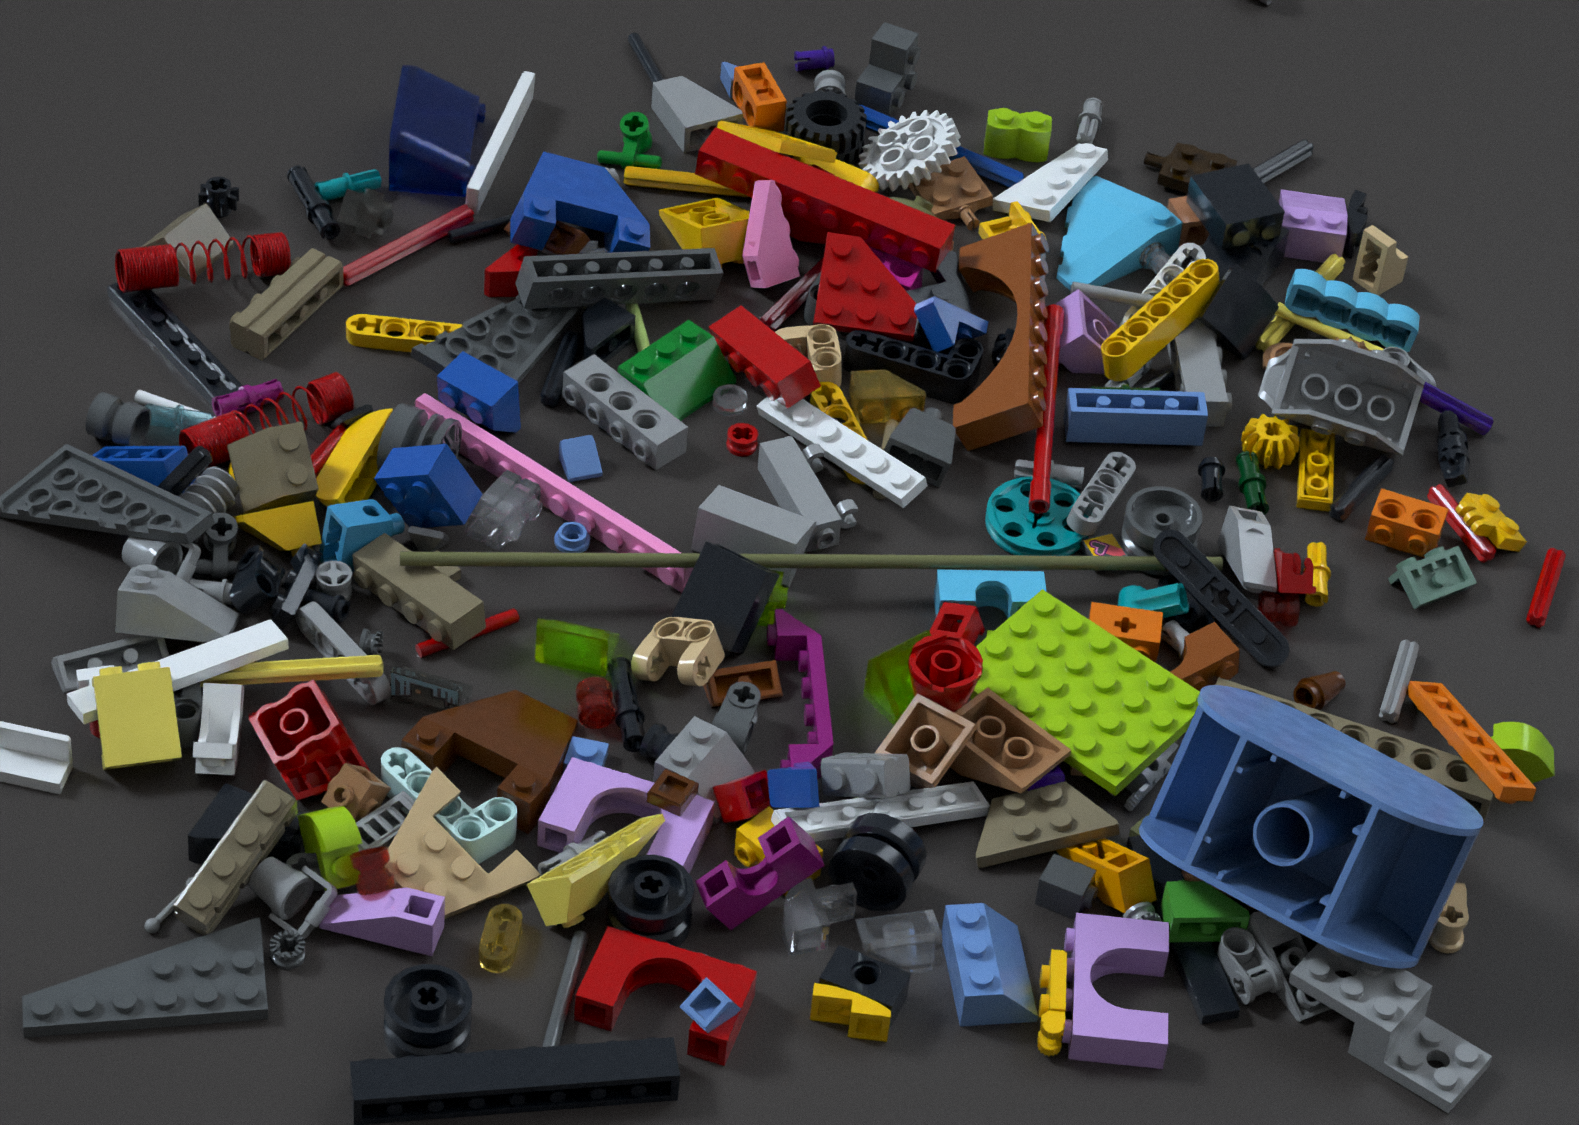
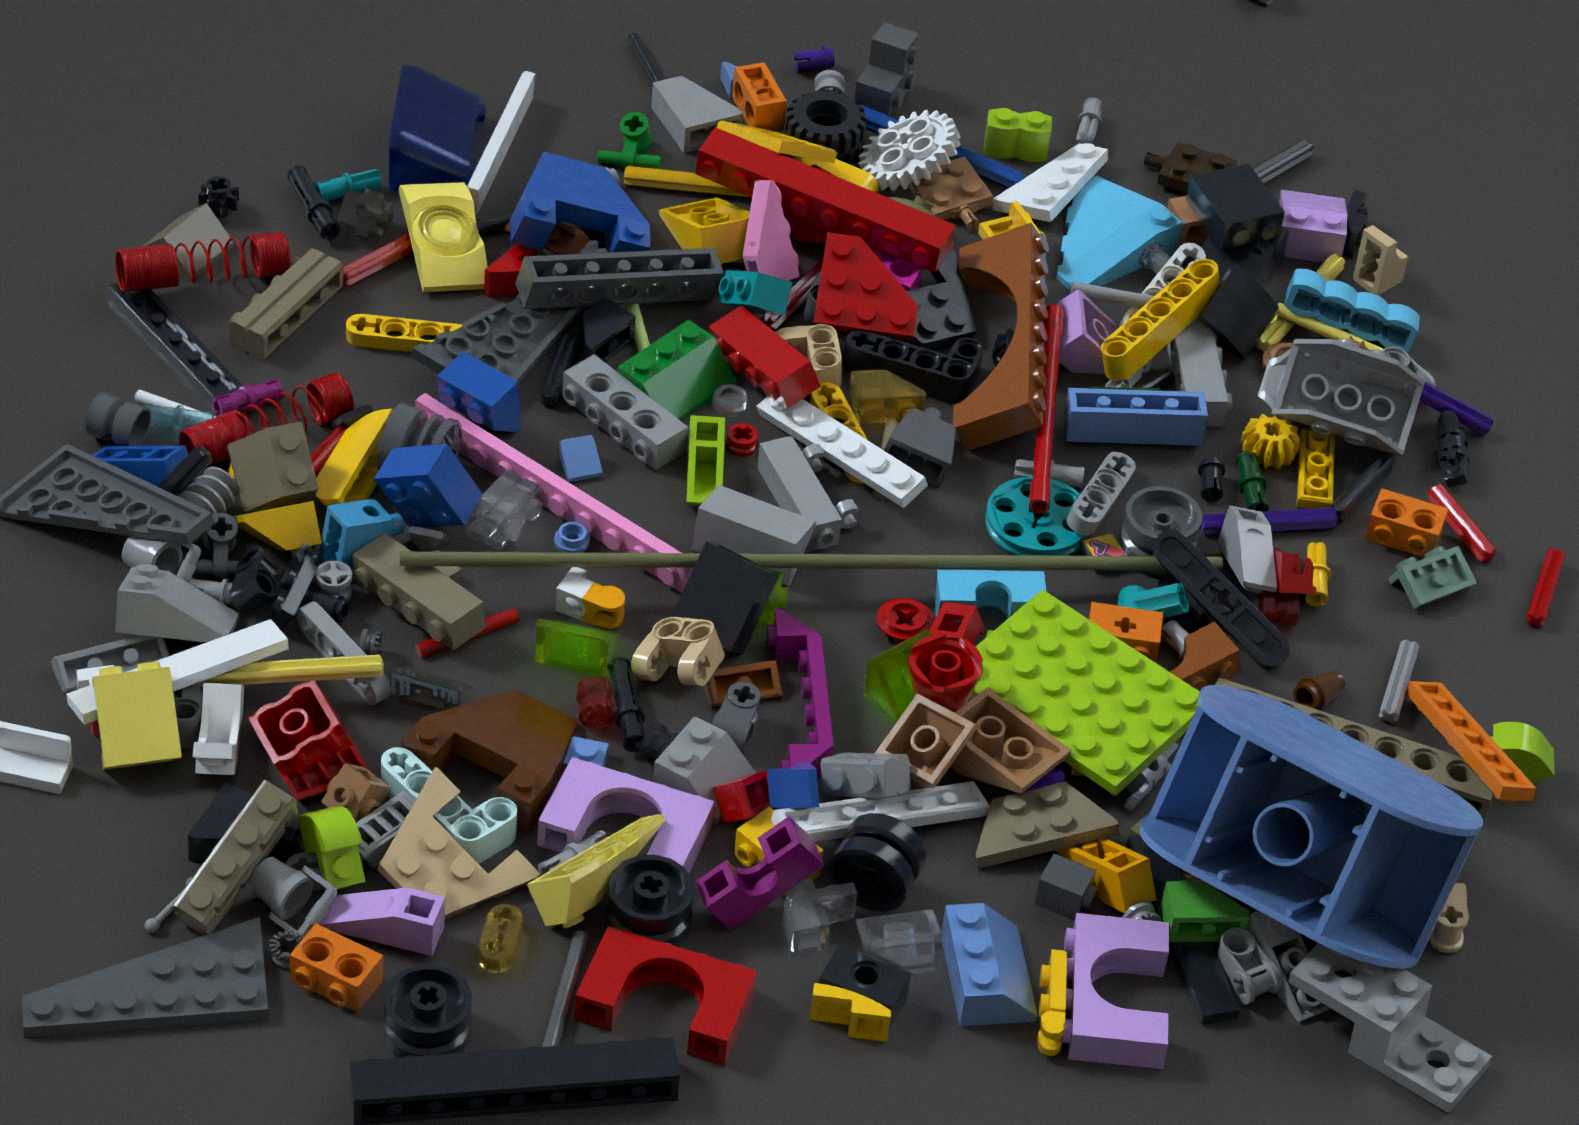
(336, 968): none -> orange brick
(373, 874): clear red wheel -> none
(444, 236): none -> light yellow slope
(590, 601): none -> leg
(672, 792): reddish brown tile -> none
(704, 457): none -> lime slope
(709, 1006): medium blue slope -> none
(754, 292): none -> teal brick
(904, 610): none -> red gear
(946, 323): blue slope -> none
(1280, 520): none -> dark purple axle
(1487, 520): yellow hinge -> none

